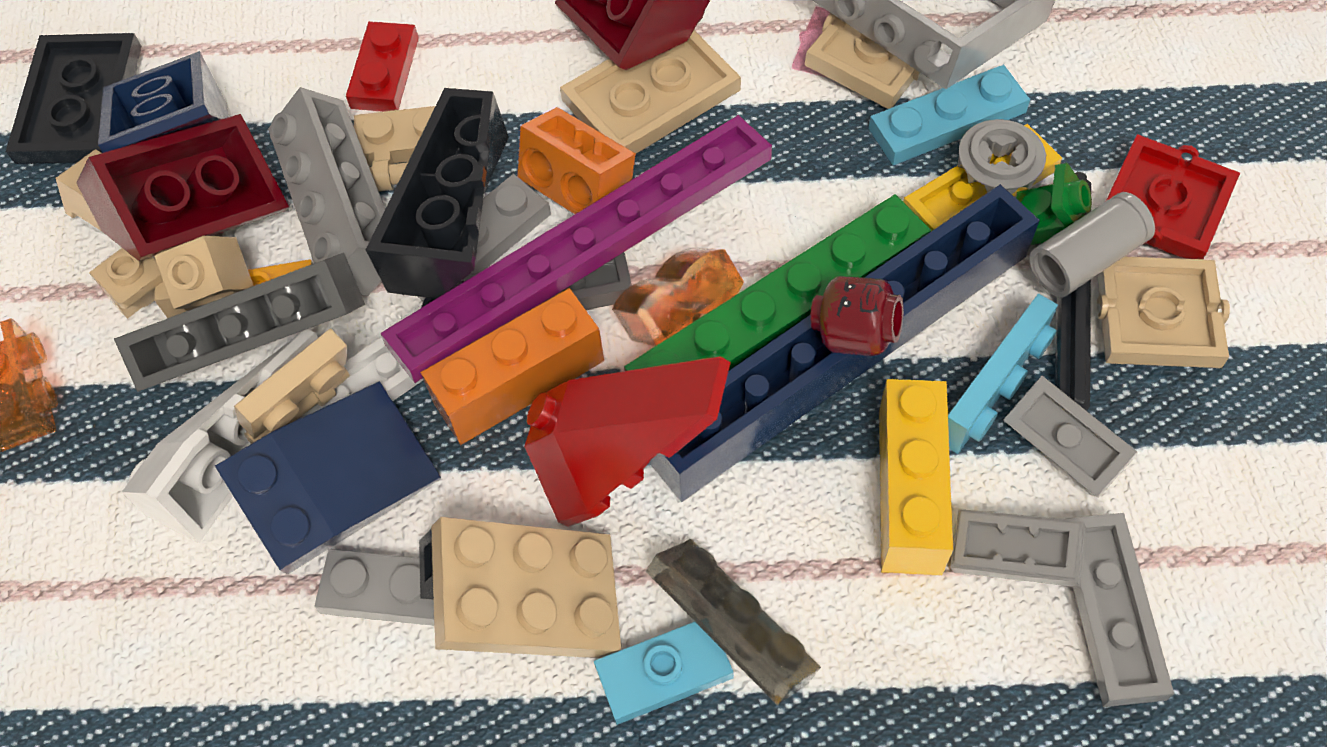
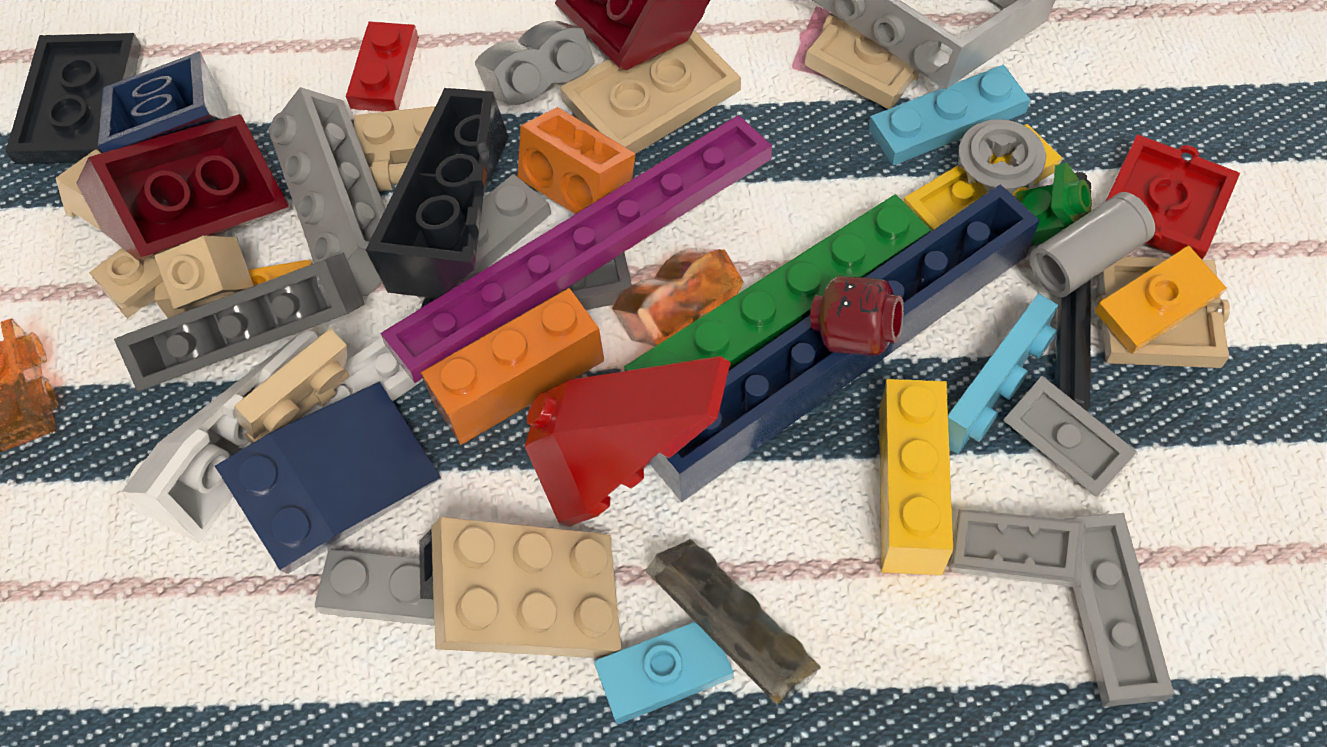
(540, 57): none -> brick
(1160, 299): none -> light orange plate

